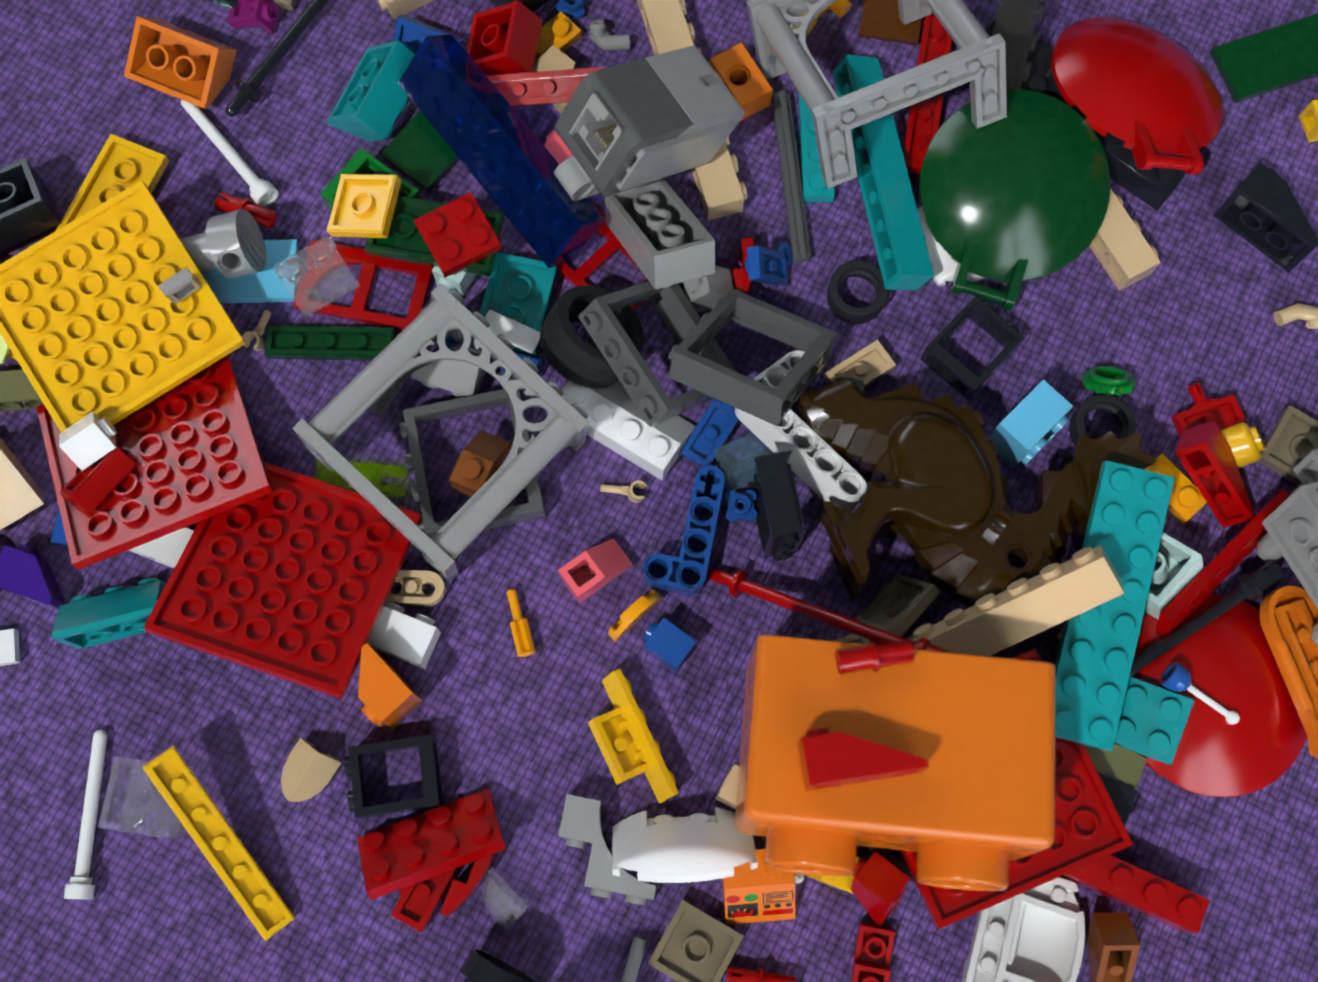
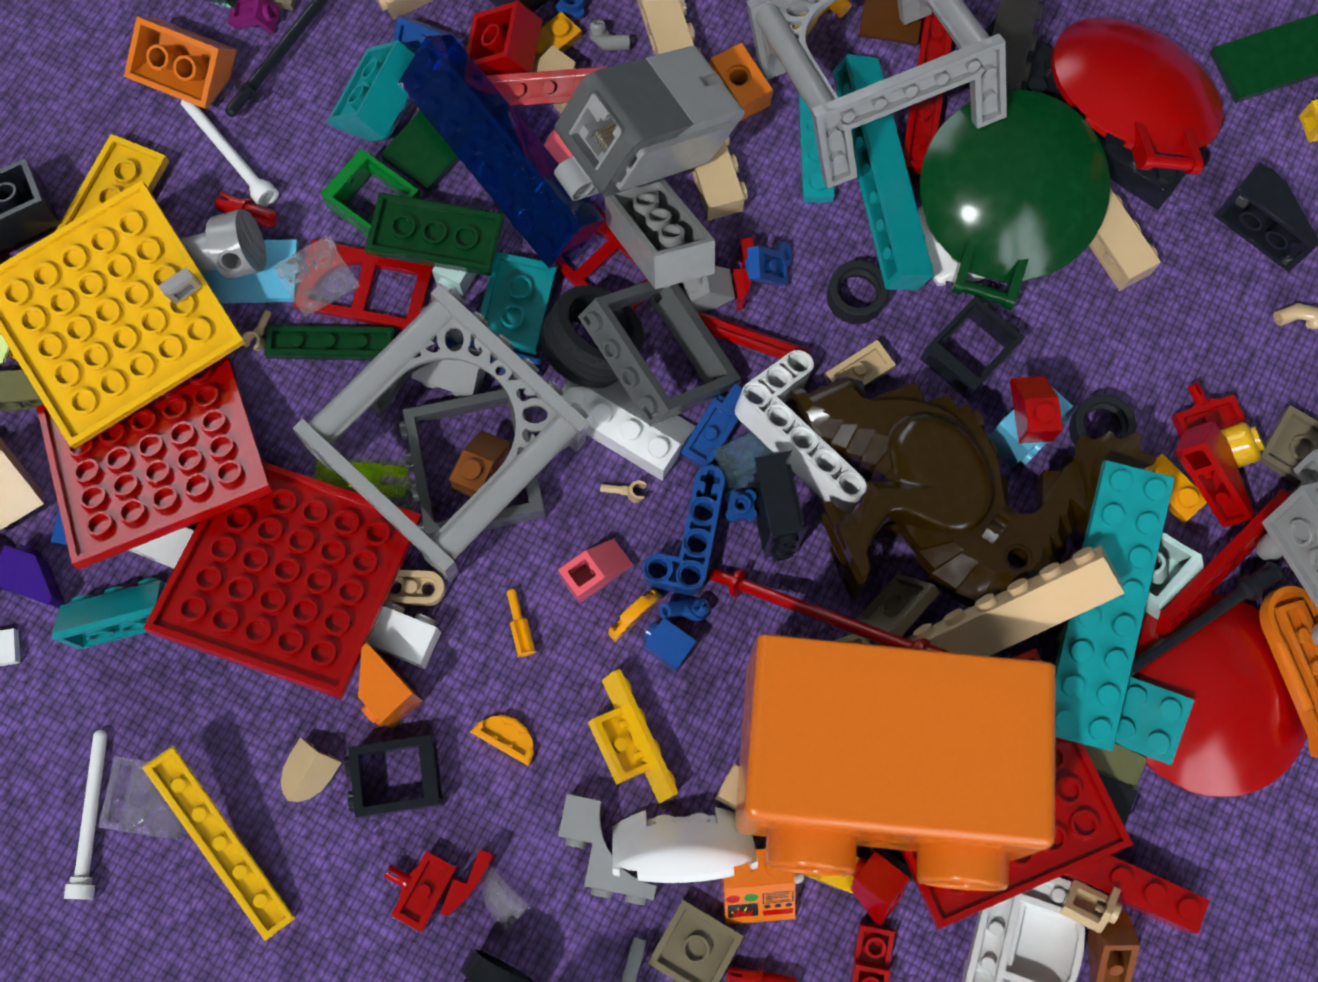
(88, 440): white brick -> none
(97, 480): red slope -> none
(364, 205): yellow tile -> none
(430, 844): red plate -> none
(457, 234): red plate -> none
(508, 736): none -> light orange tile
(515, 332): white sticker -> none
(685, 609): none -> blue arm
(739, 389): dark grey window -> none
(749, 337): none -> red axle
(791, 177): dark grey axle -> none
(846, 759): red slope -> none
(874, 656): red axle -> none
(1035, 409): none -> red slope
(1091, 906): none -> tan bracket
(1109, 380): green gear -> none
(1178, 679): hinge -> none

